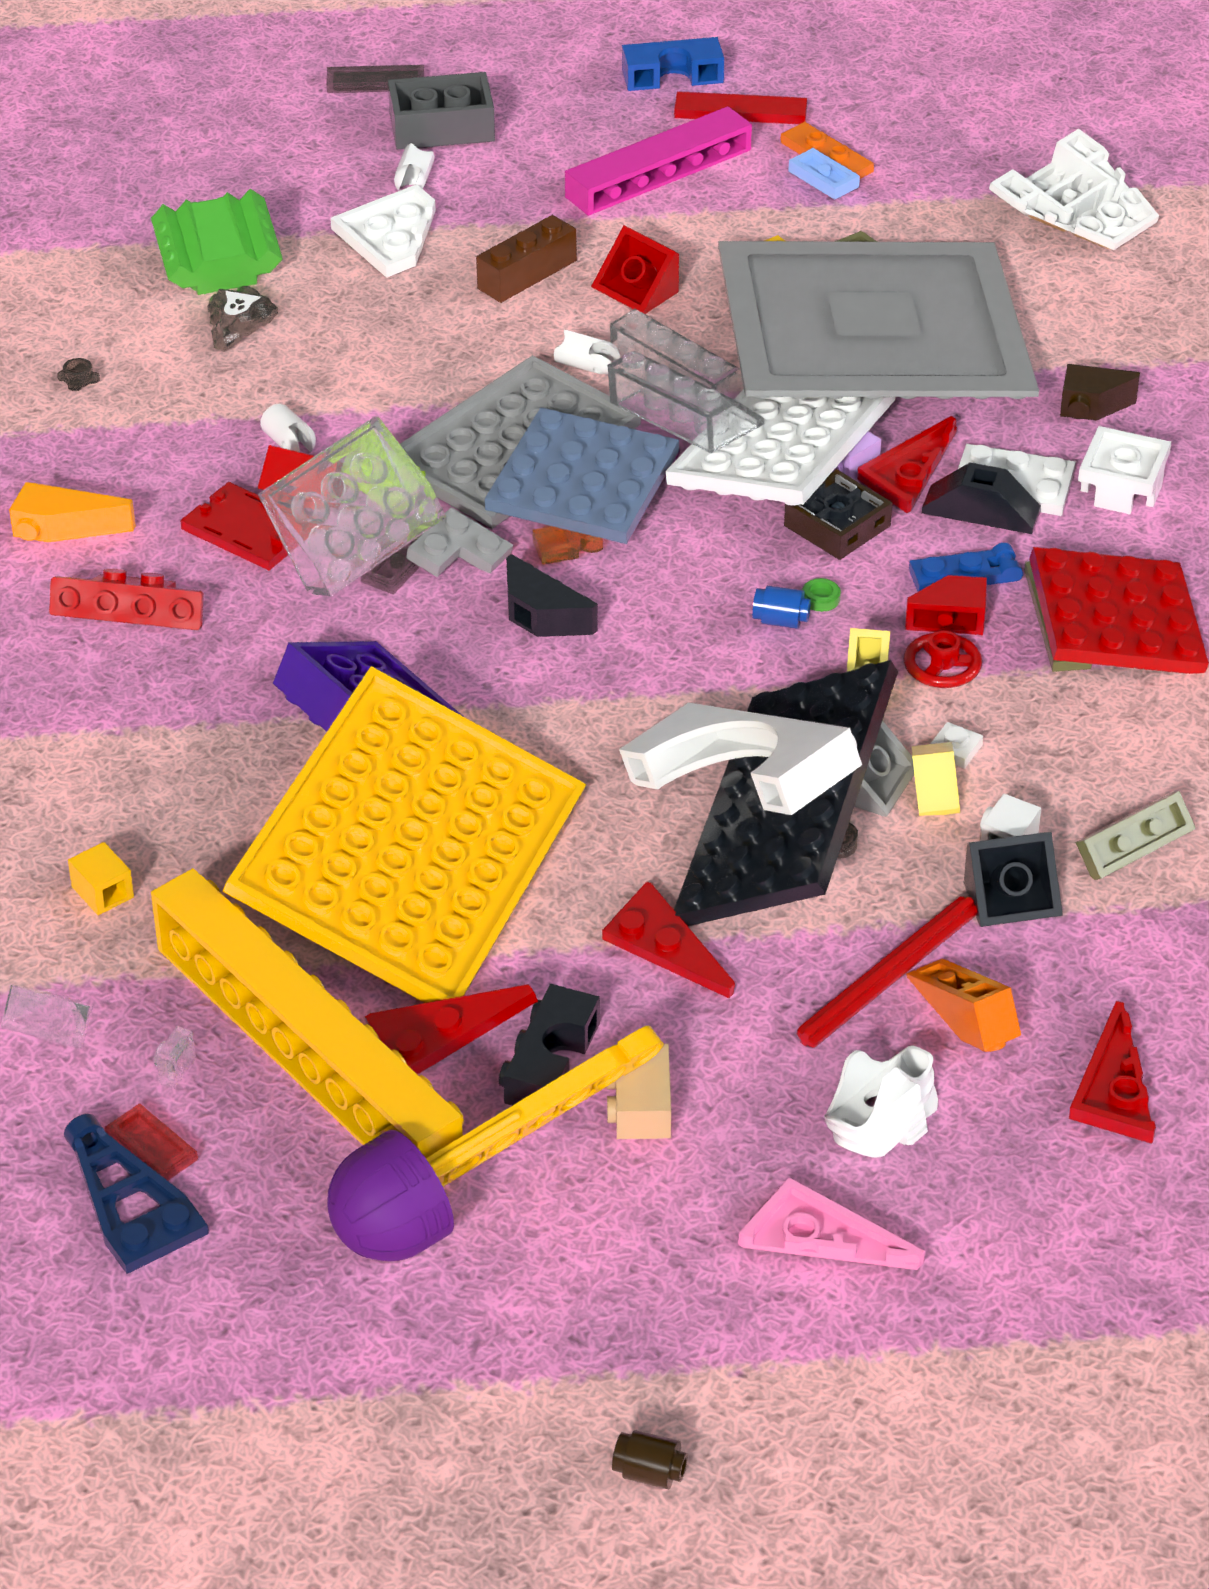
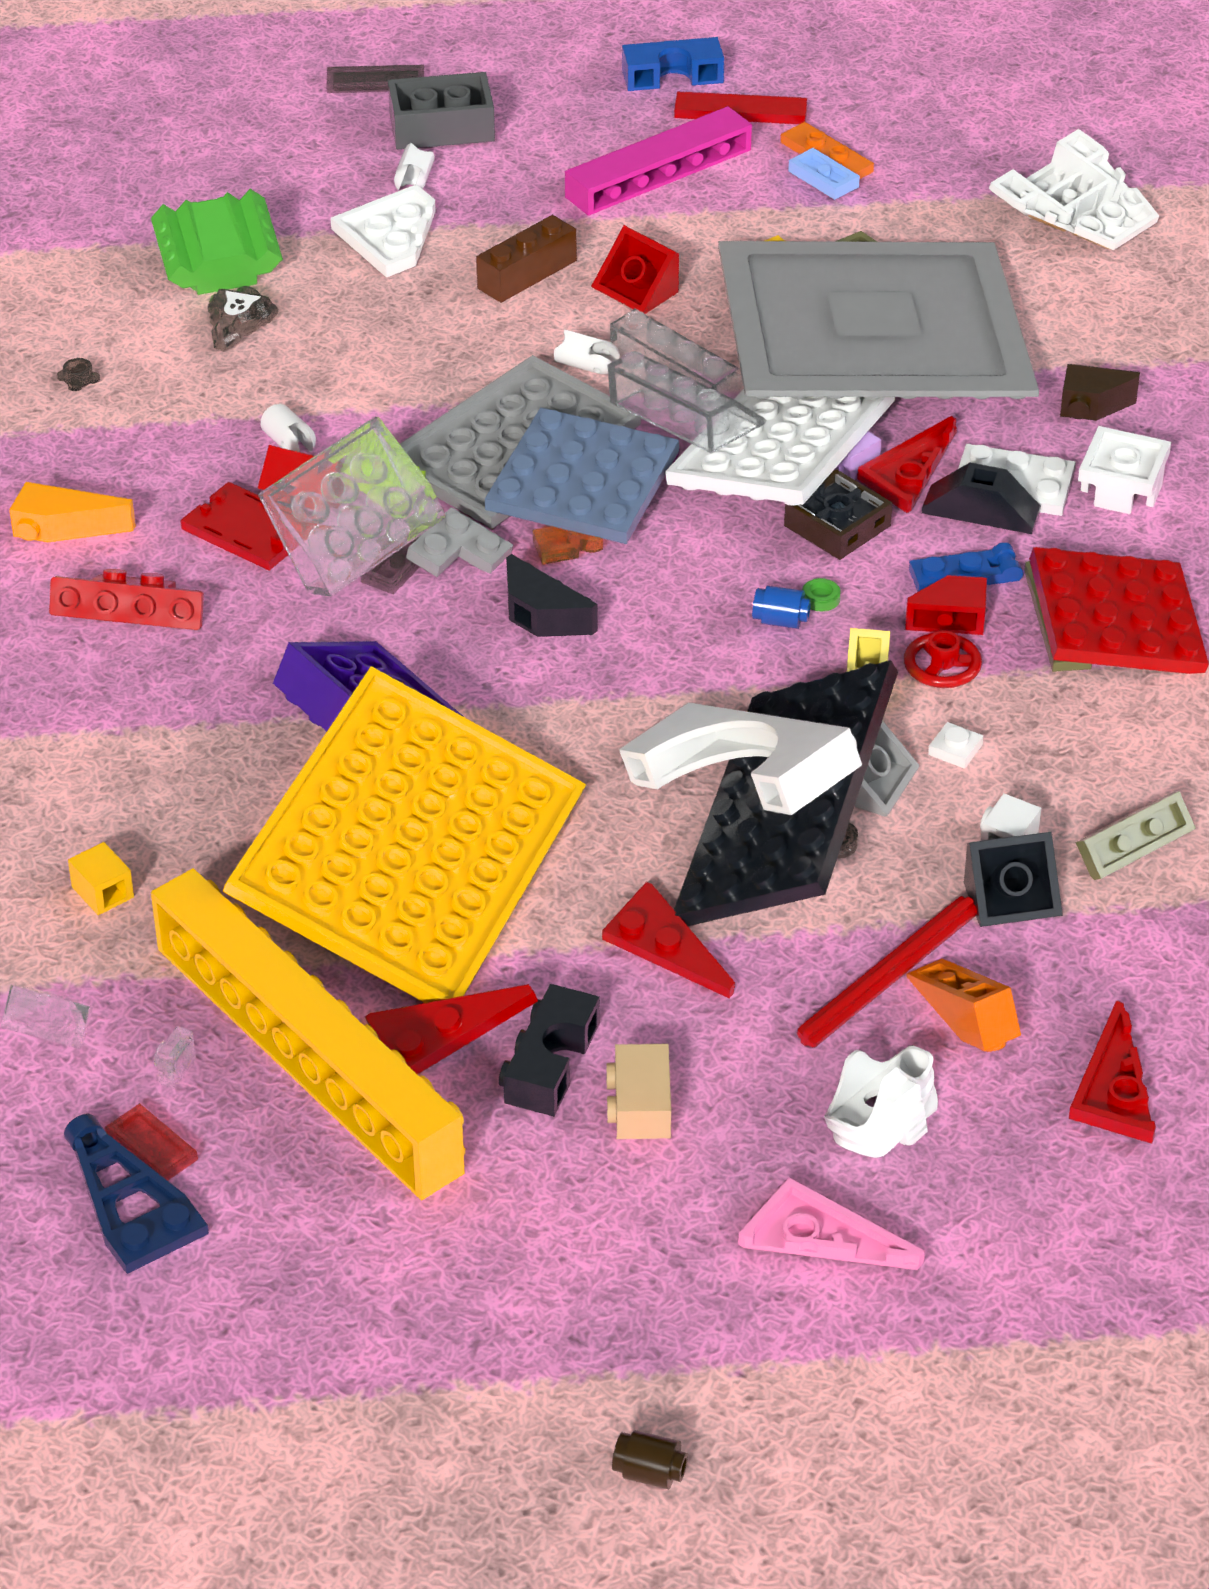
(392, 1199): piece -> none
(935, 779): light yellow slope -> none

